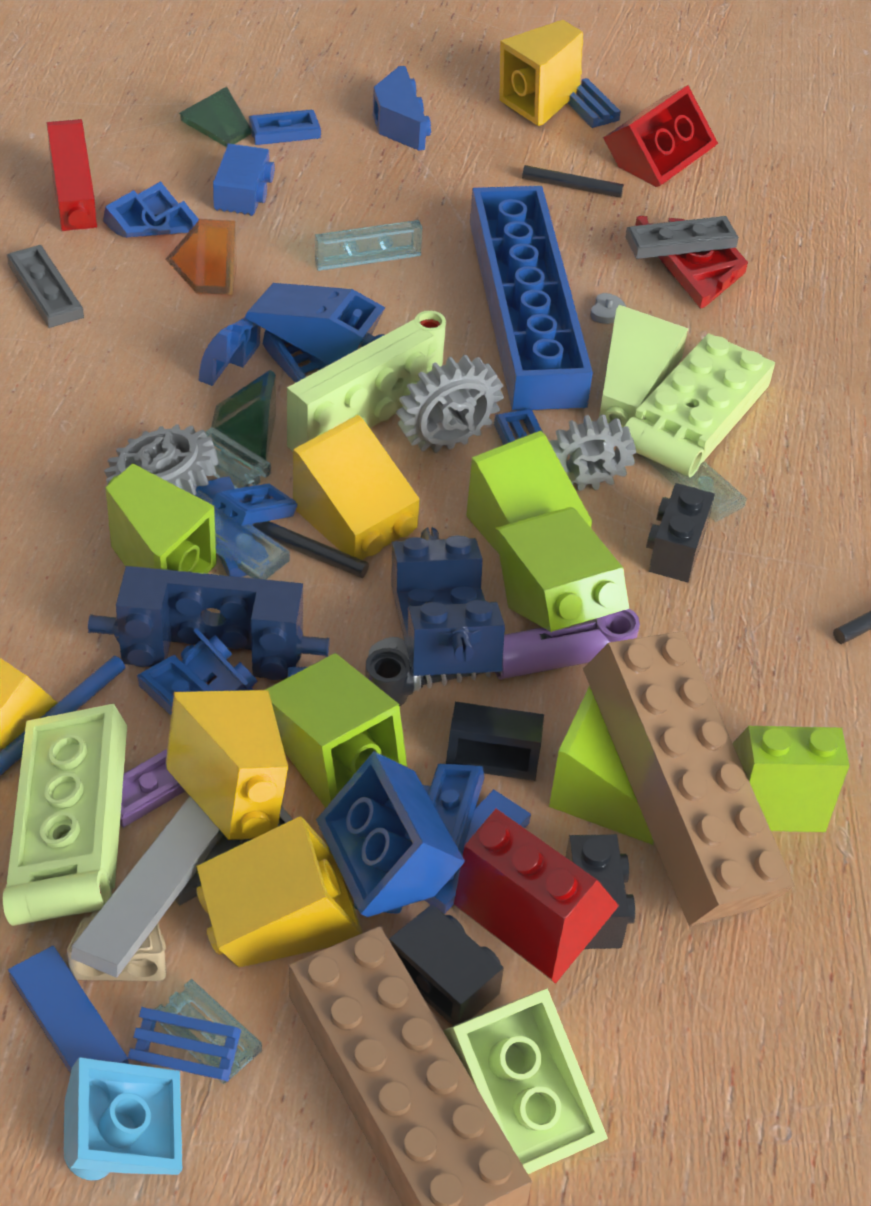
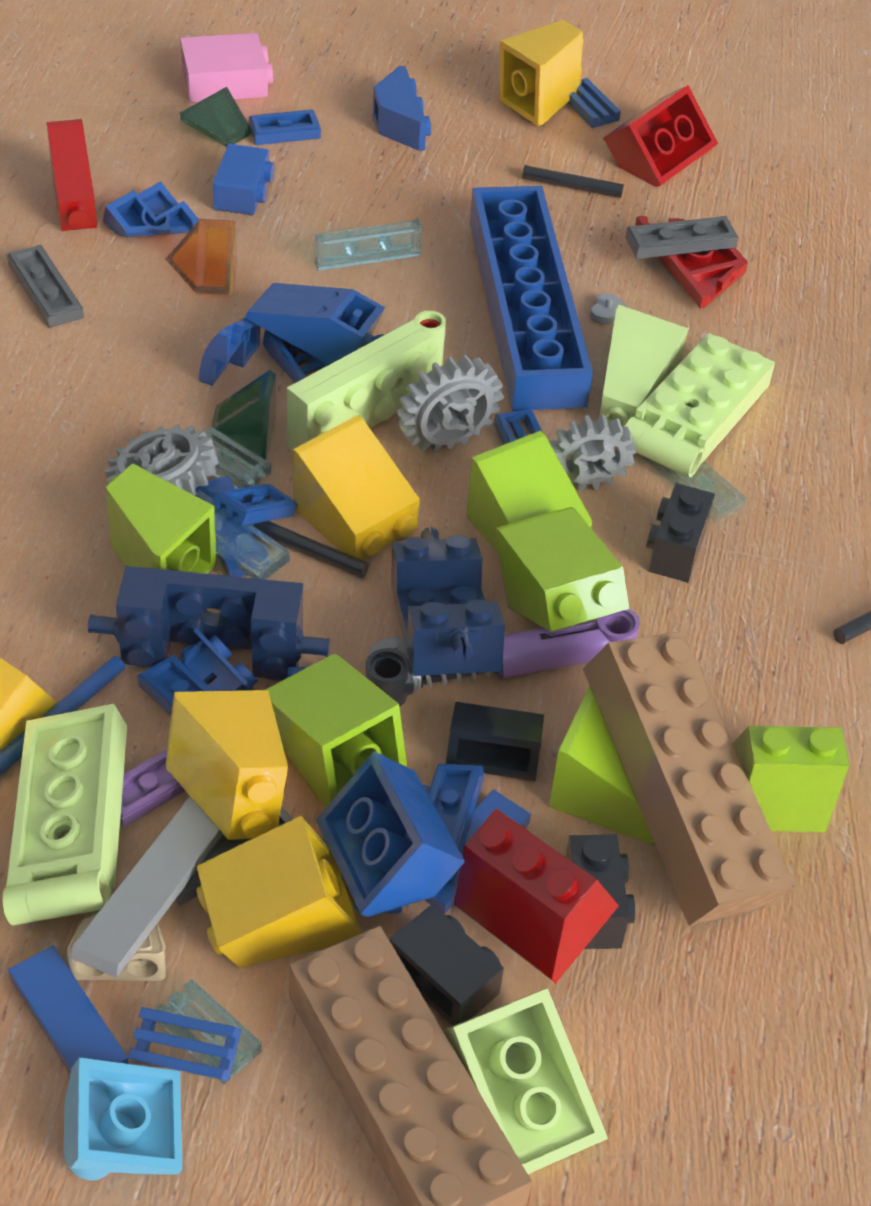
(224, 61): none -> bright pink brick

